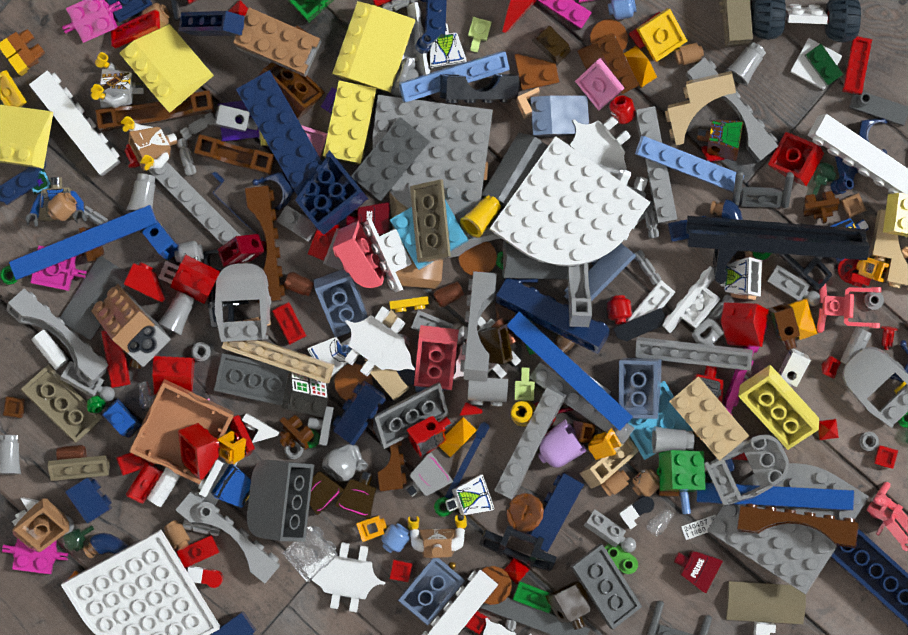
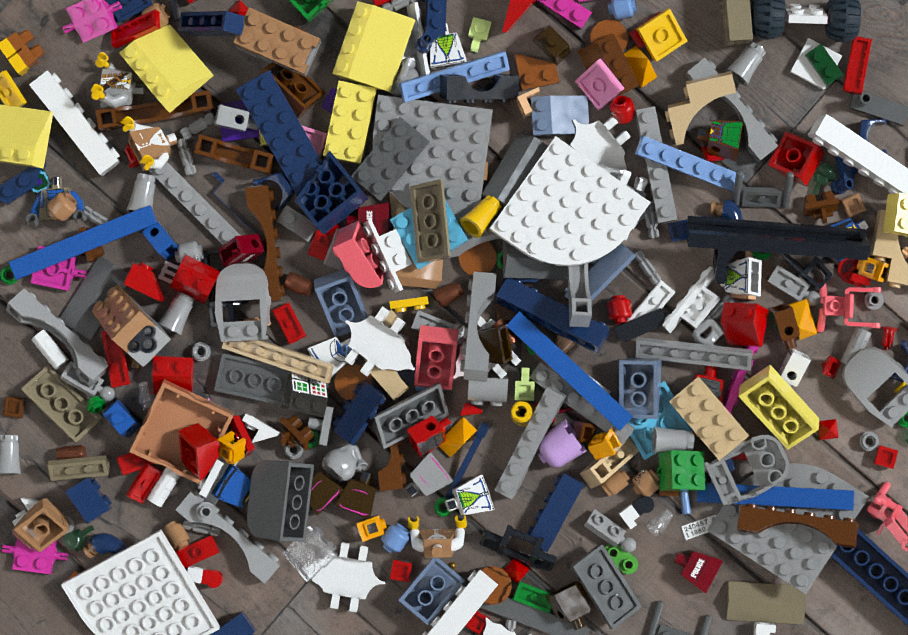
(525, 512): dark orange tile -> none
(689, 54): medium nougat brick -> none

